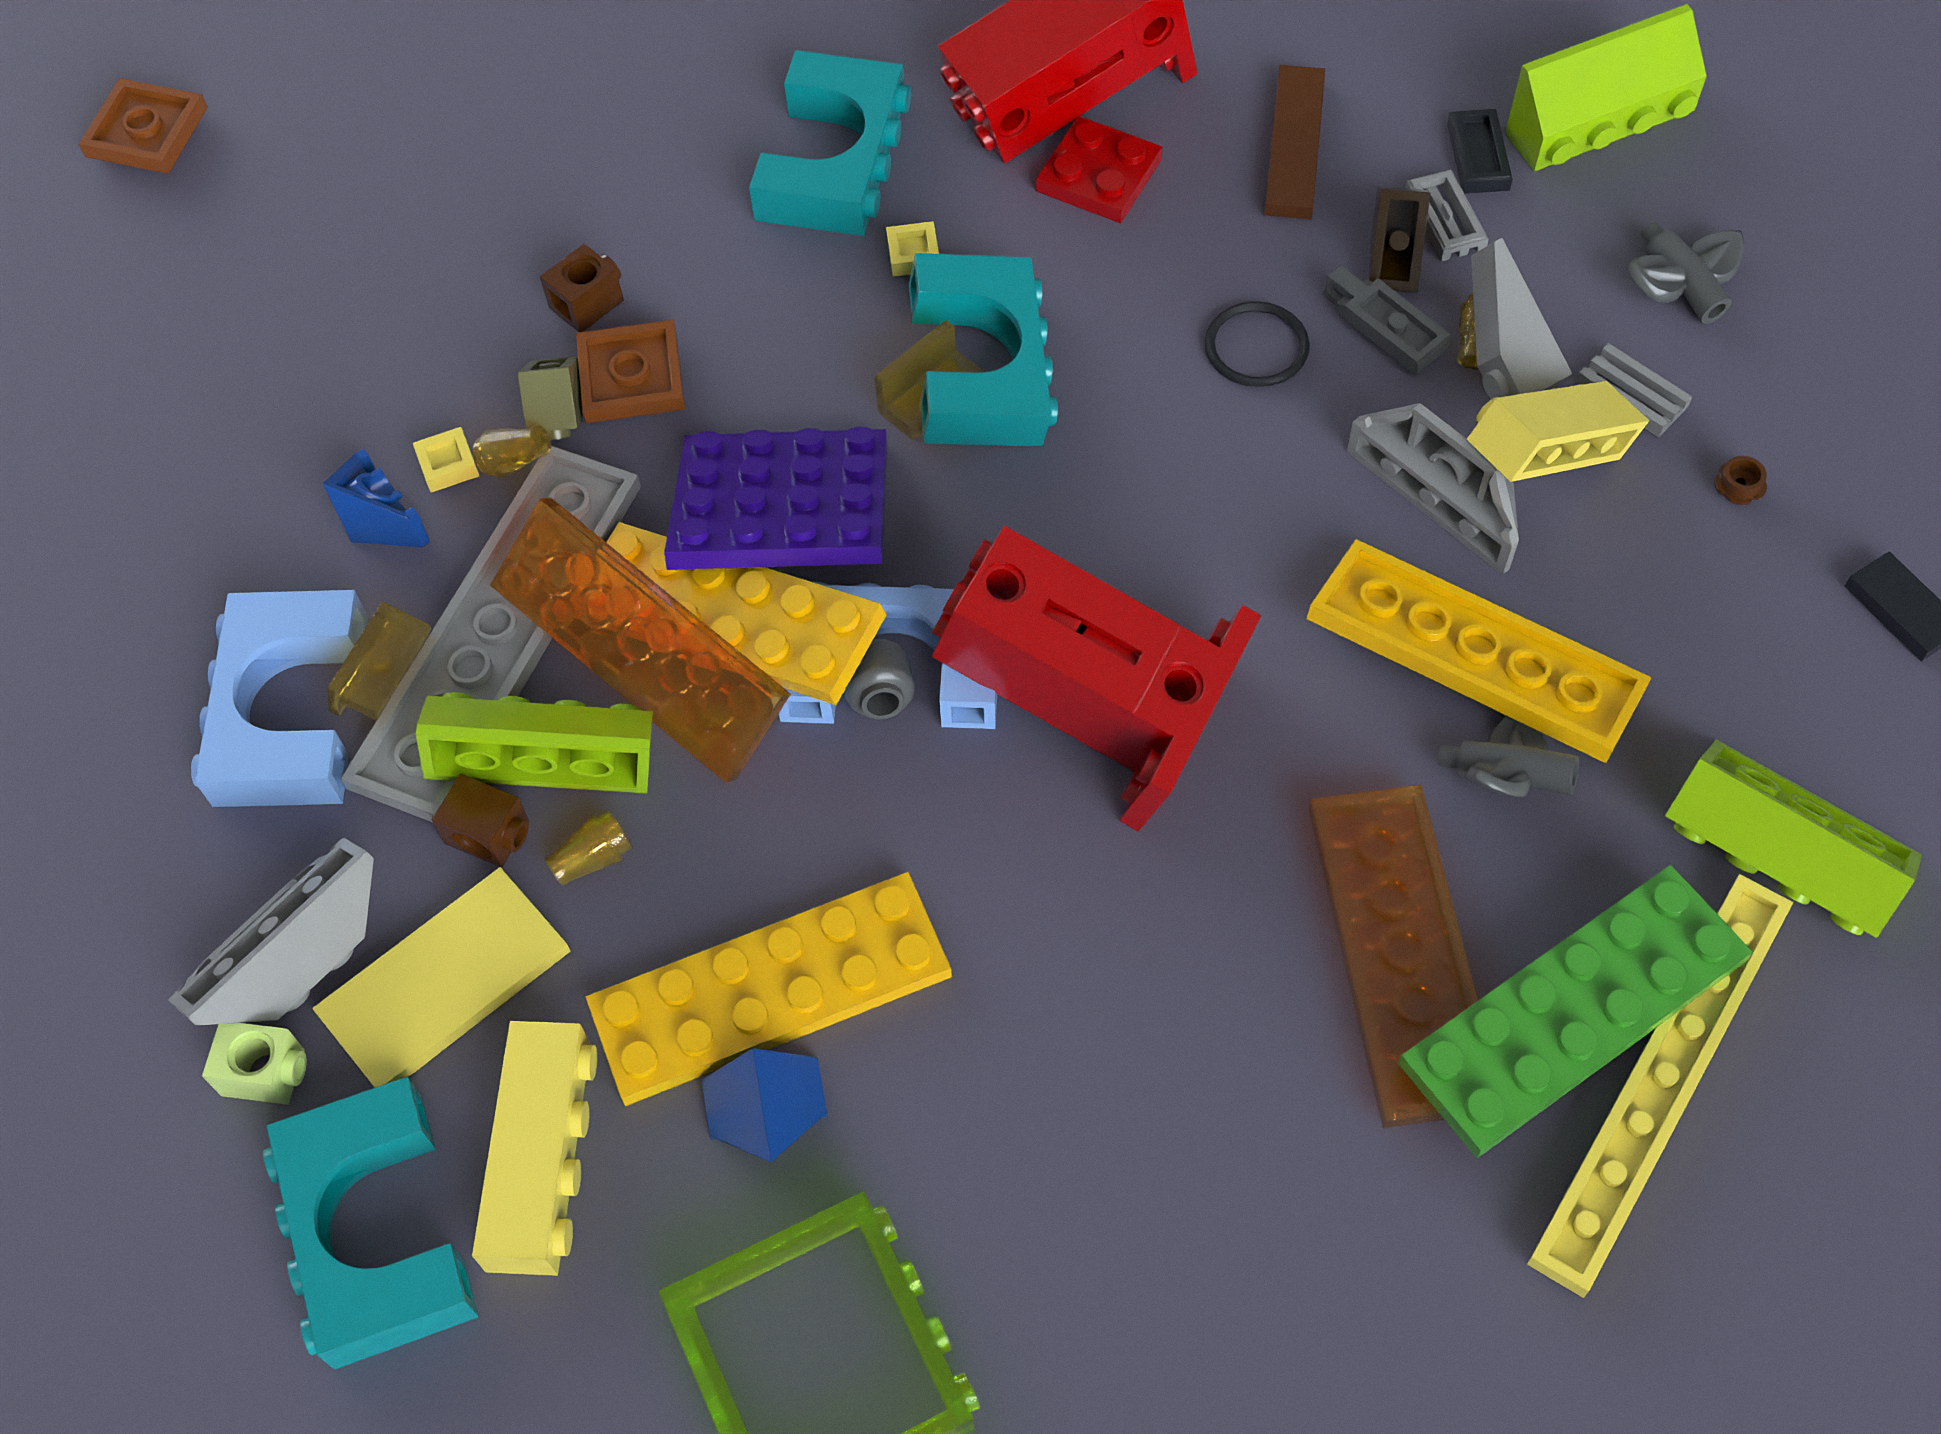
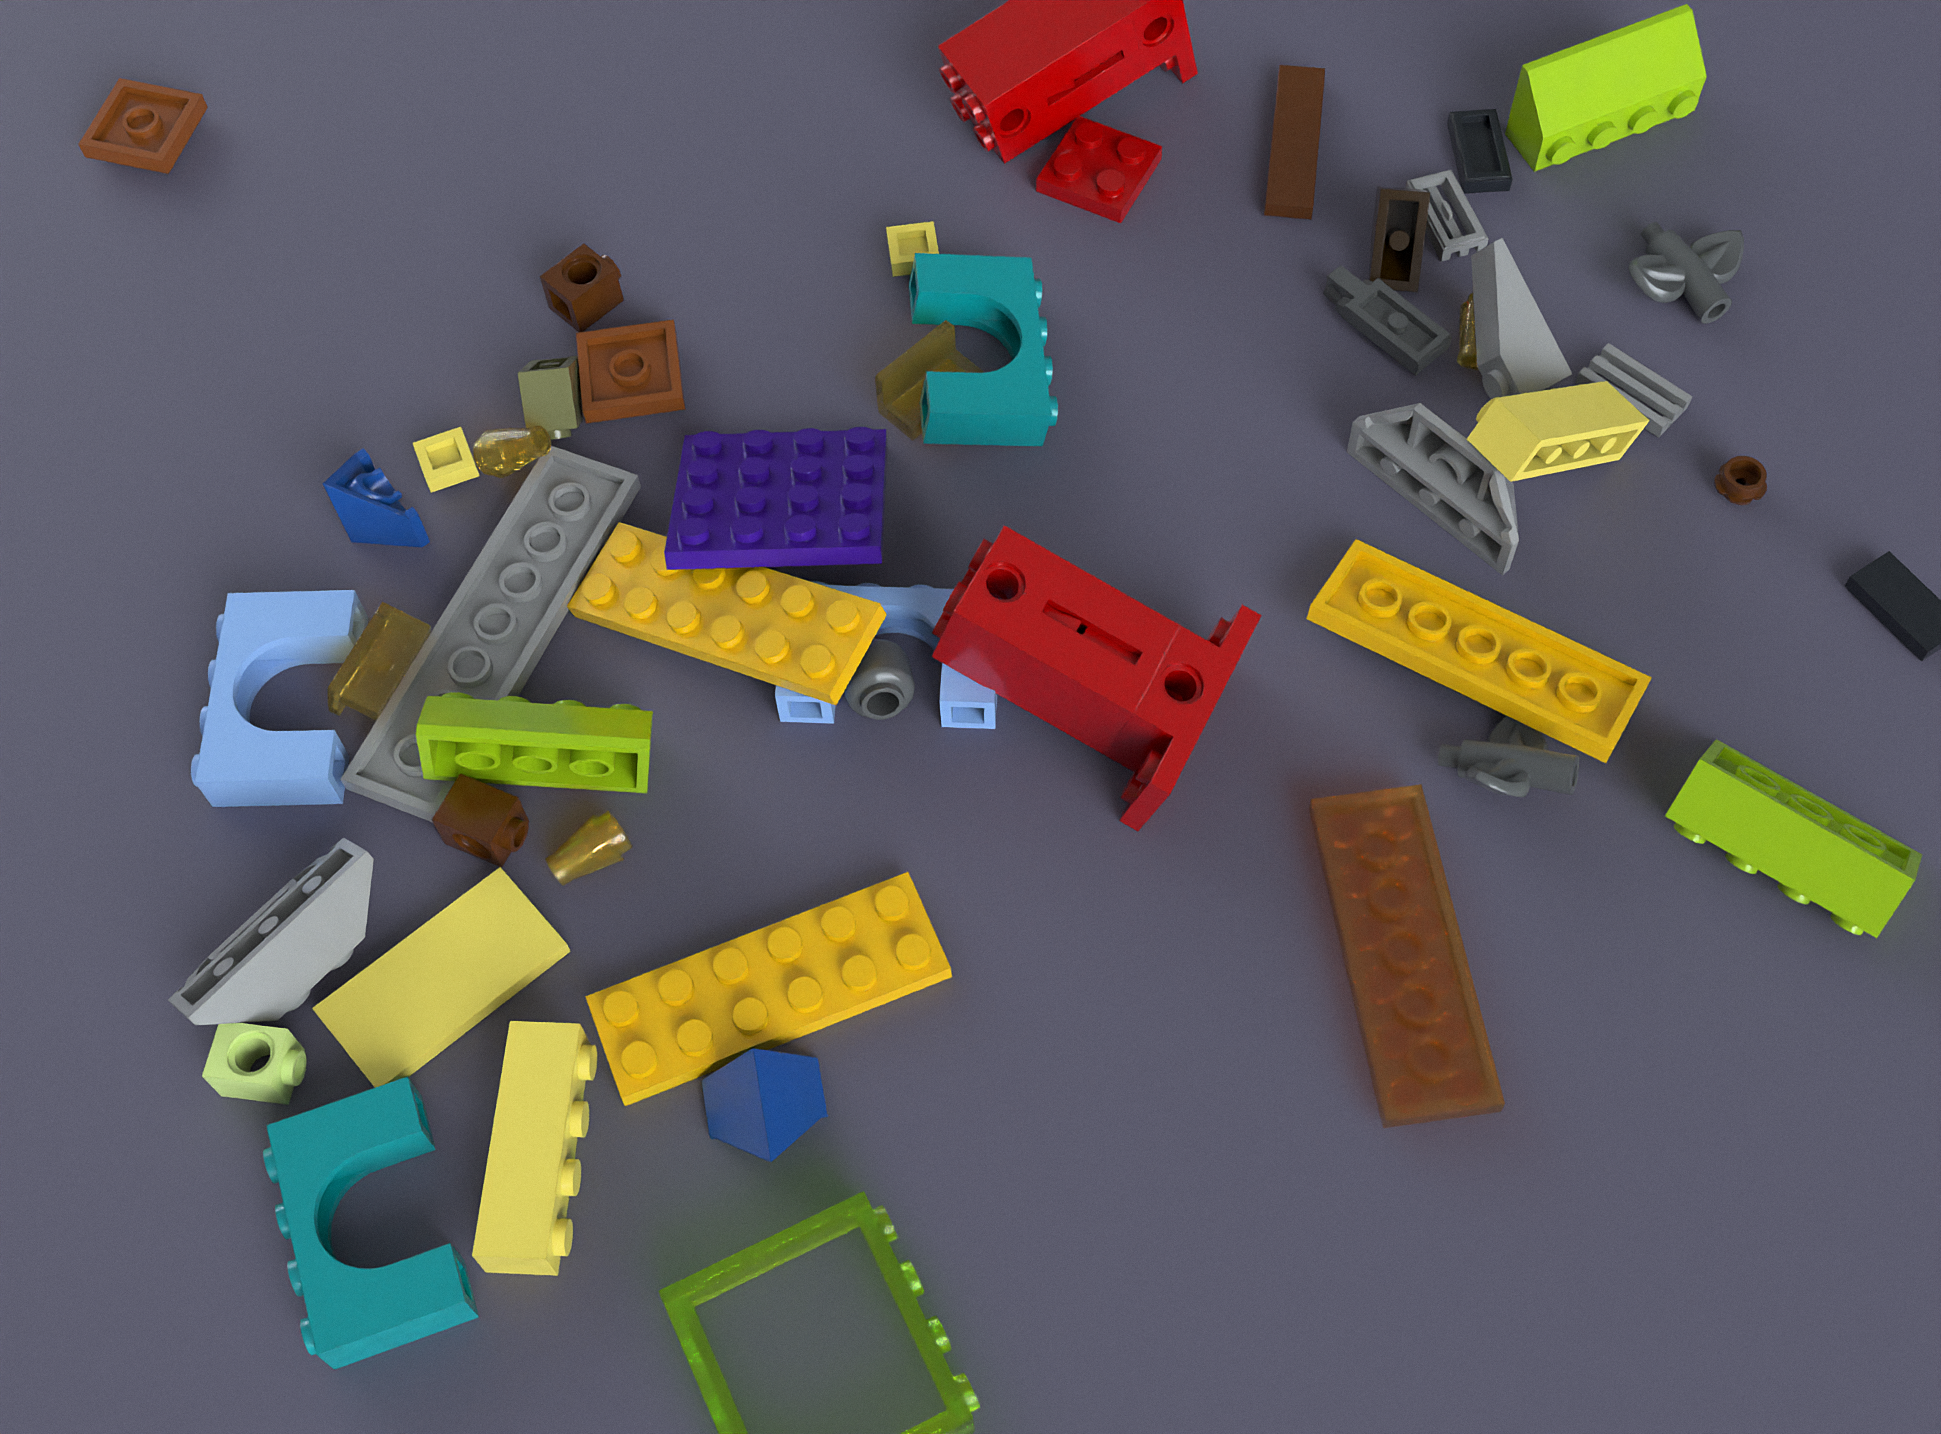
(639, 639): clear orange plate -> none
(843, 189): teal arch -> none
(1270, 308): black tyre -> none
(1573, 1010): bright green plate -> none
(1652, 1104): light yellow plate -> none

